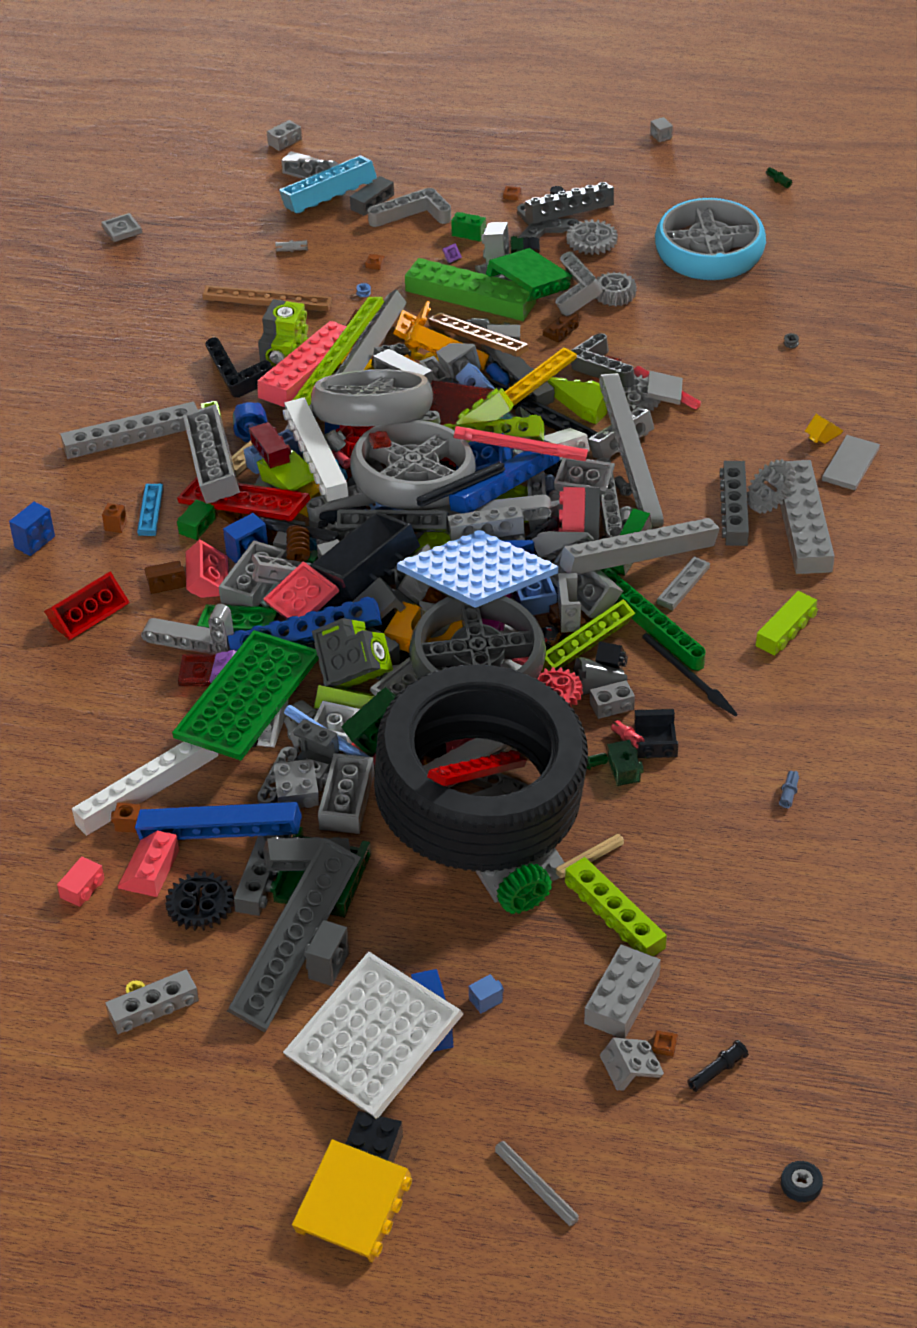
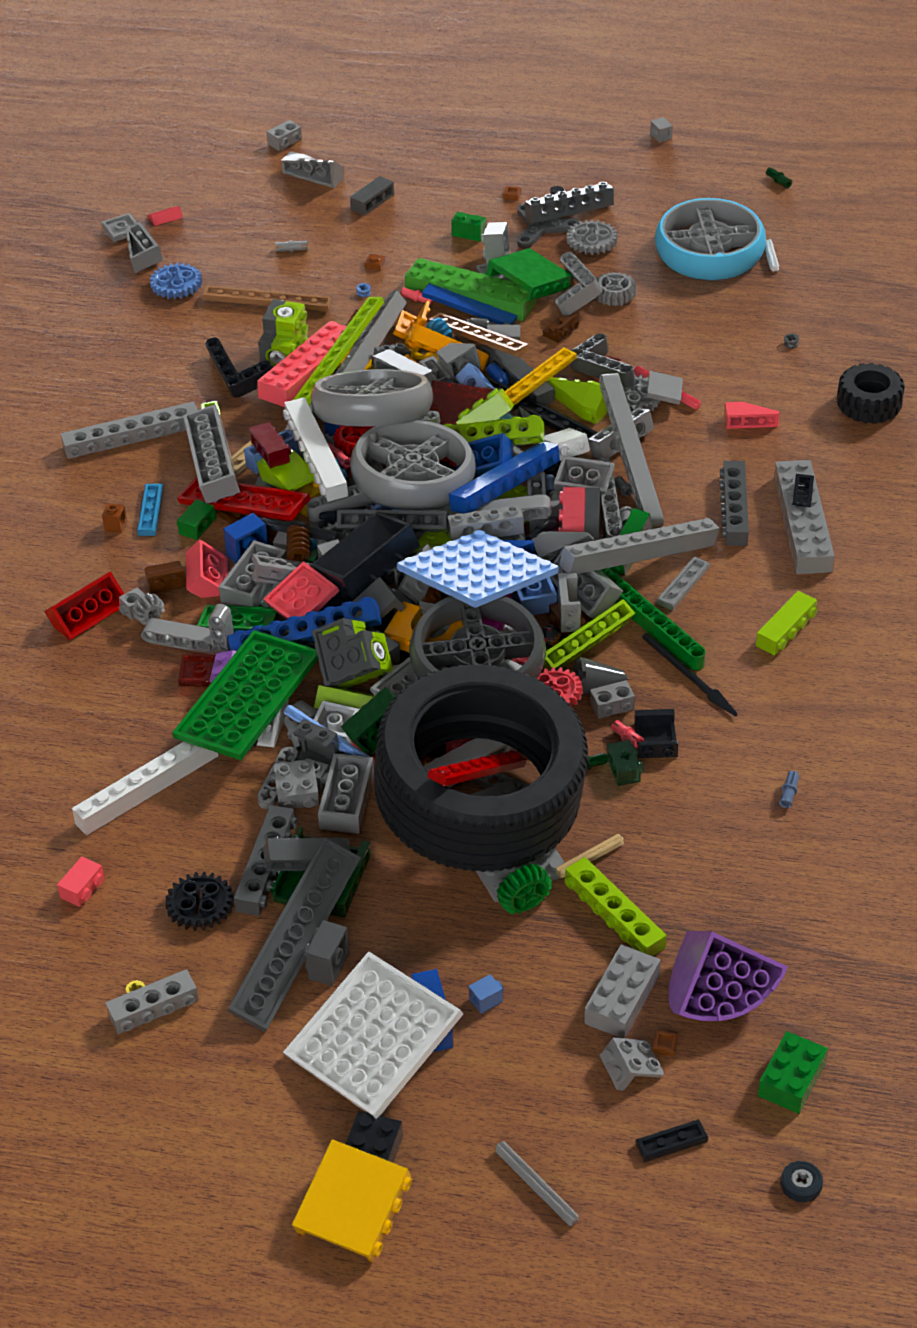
(32, 528): blue brick -> none
(125, 817): dark orange brick -> none
(128, 600): none -> light grey brick
(142, 248): none -> light grey wedge
(148, 607): none -> light grey gear
(150, 864): coral slope -> none
(165, 215): none -> coral slope
(175, 280): none -> medium blue gear
(221, 821): blue brick -> none
(247, 416): blue brick -> none
(328, 184): medium azure brick -> none
(335, 440): light grey gear -> none
(379, 439): clear red plate -> none
(408, 205): light grey beam -> none
(414, 295): none -> coral pin
(440, 326): none -> dark azure gear
(451, 253): medium lavender slope -> none
(460, 484): black axle -> none
(468, 305): none -> blue tile
(519, 244): leg -> none
(520, 443): coral piece -> none
(611, 655): black brick -> none
(671, 1140): none -> black tile
(720, 978): none -> medium lavender brick
(725, 1060): black pin -> none
(749, 416): none -> coral slope
(771, 256): none -> white axle
(778, 474): light grey gear -> none
(792, 1072): none -> green brick
(807, 480): none -> black slope
(822, 430): yellow slope -> none
(850, 462): light grey tile -> none
(870, 393): none -> black tyre

